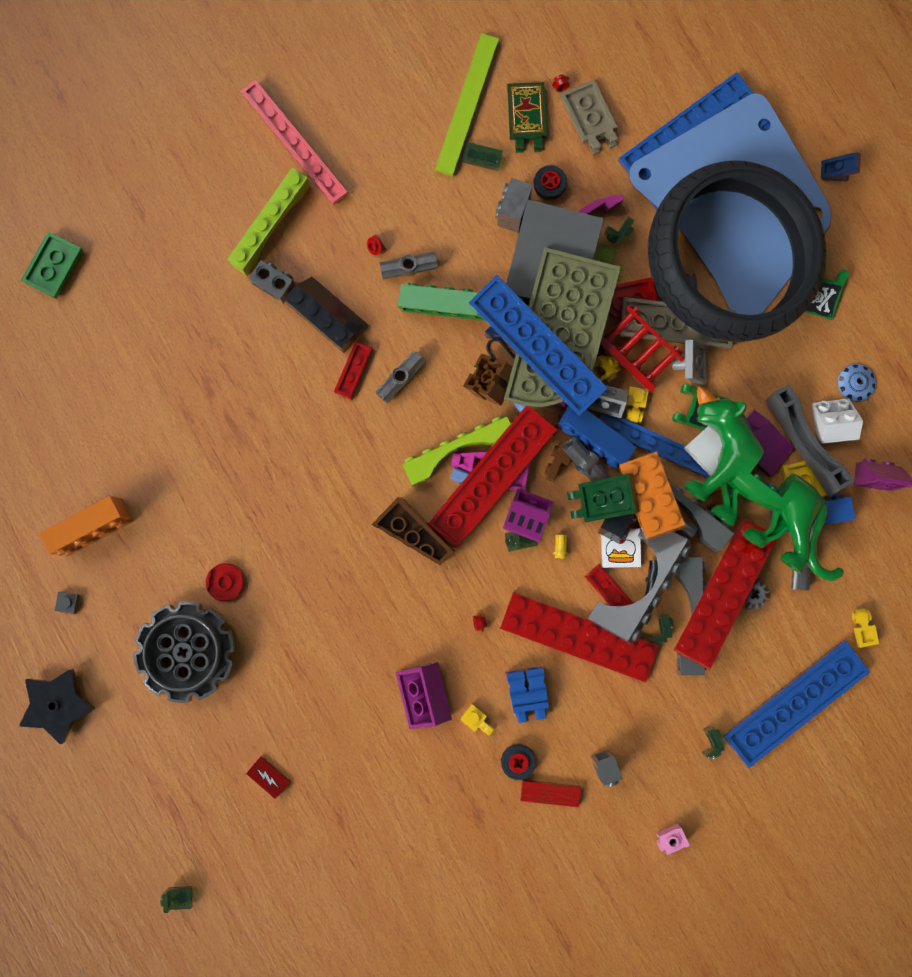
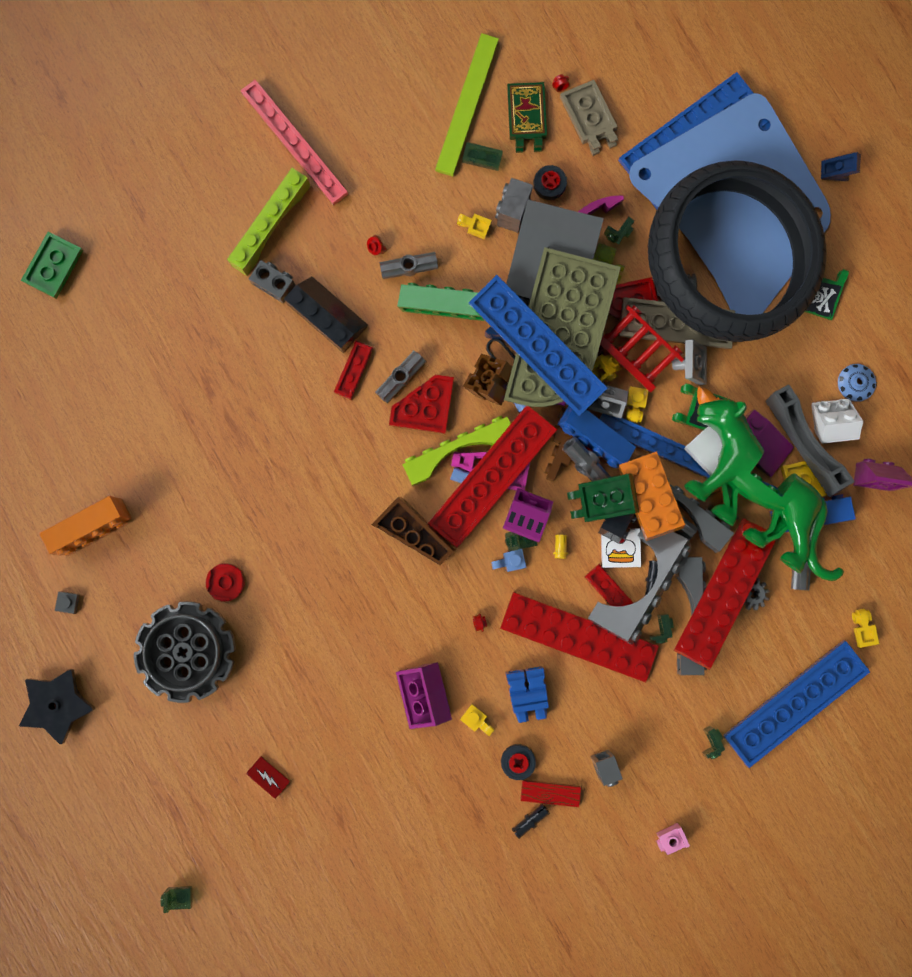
(425, 406): none -> red plate
(476, 226): none -> yellow plate
(512, 561): none -> medium blue plate
(530, 821): none -> black pin

